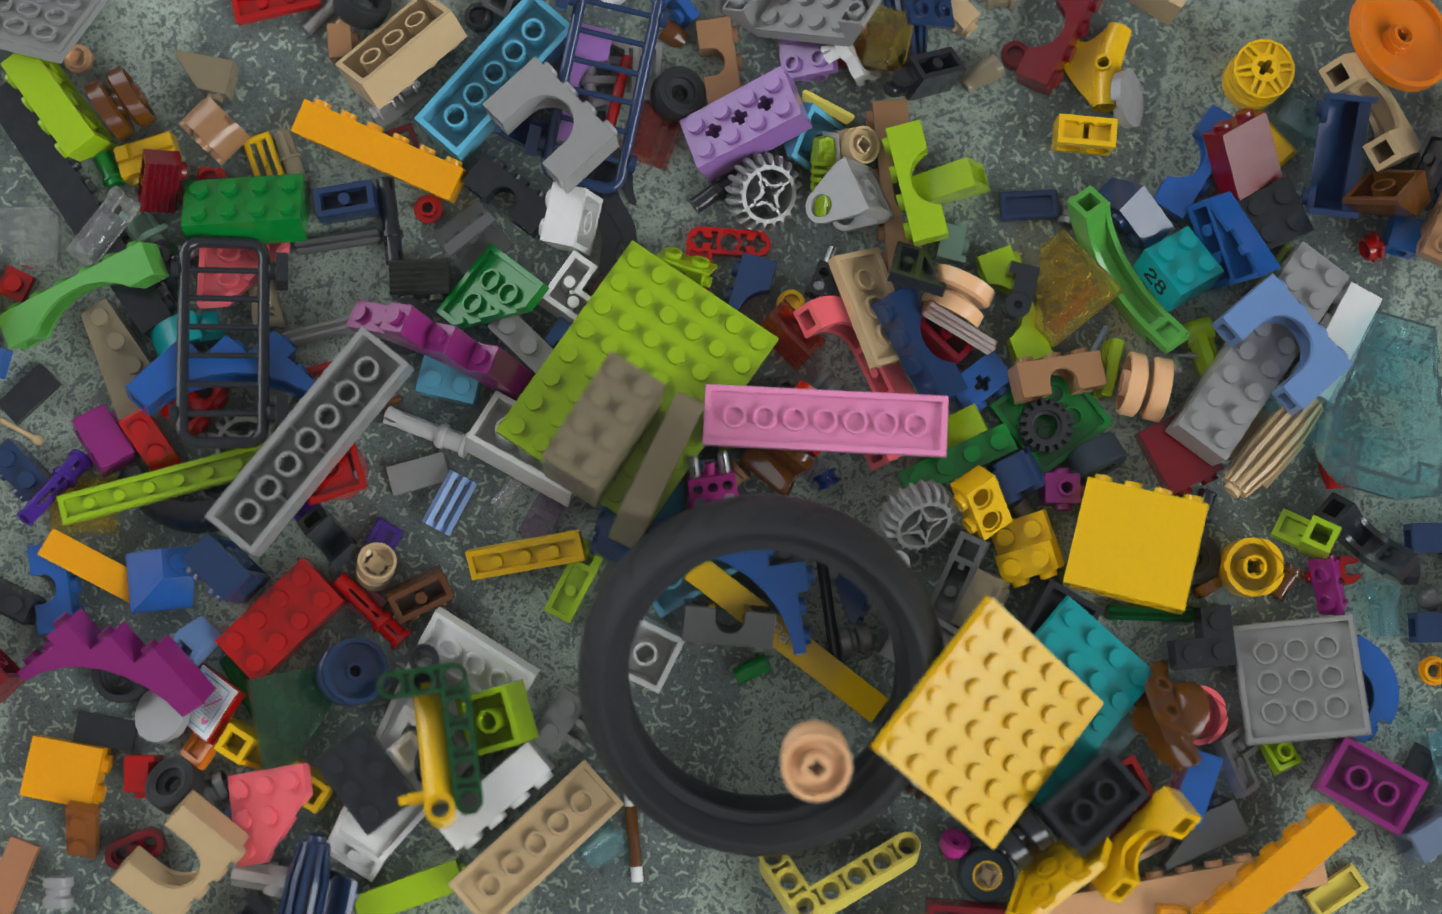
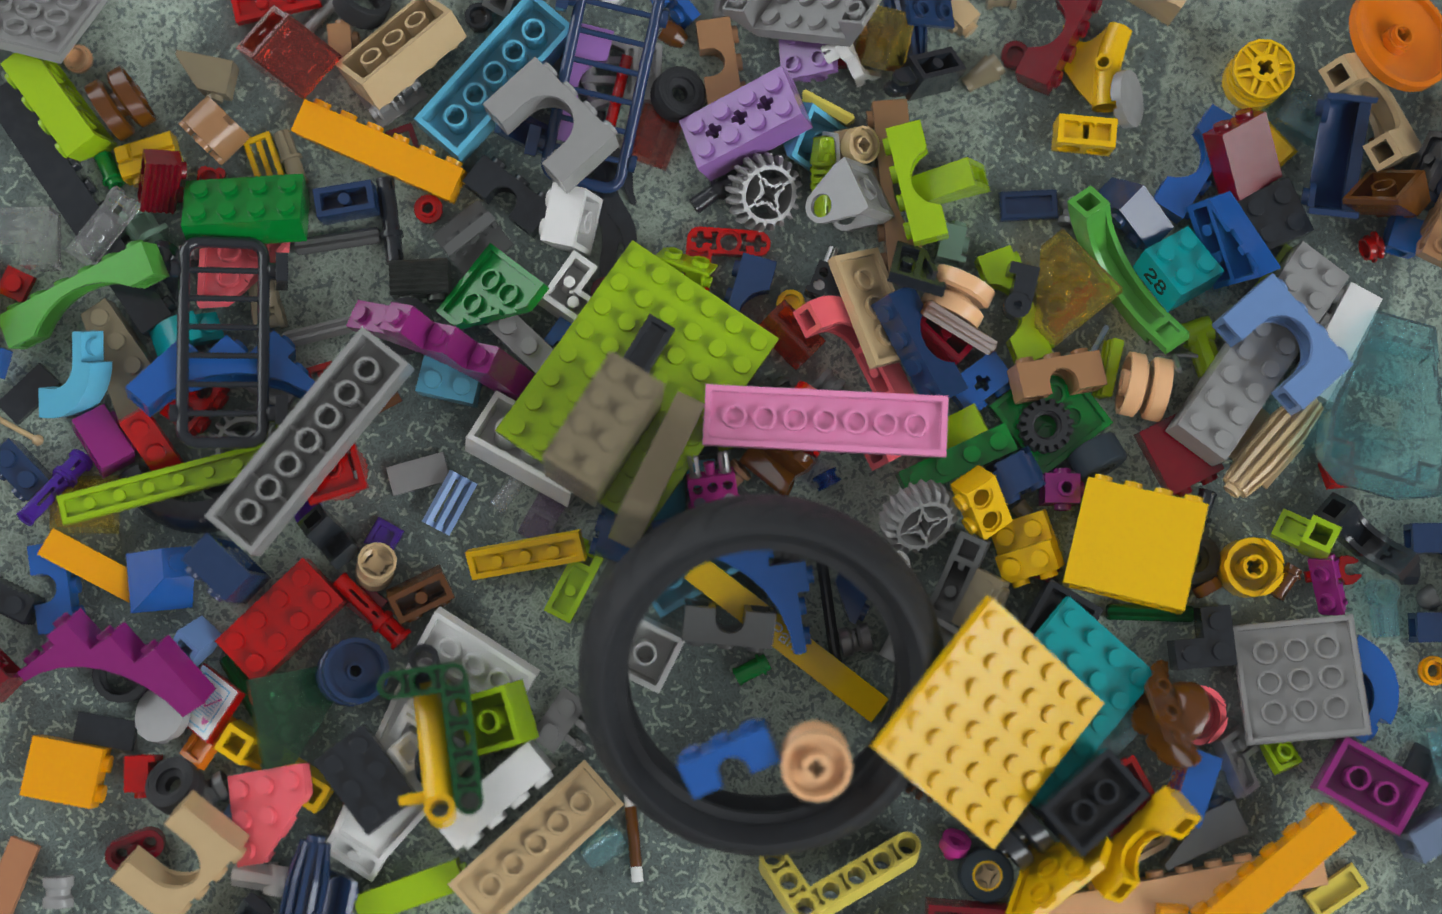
(82, 829): dark orange plate -> none
(87, 380): none -> medium azure arch
(288, 52): none -> clear red slope
(440, 435): white pin -> none
(649, 343): none -> black tile
(750, 742): none -> blue arch

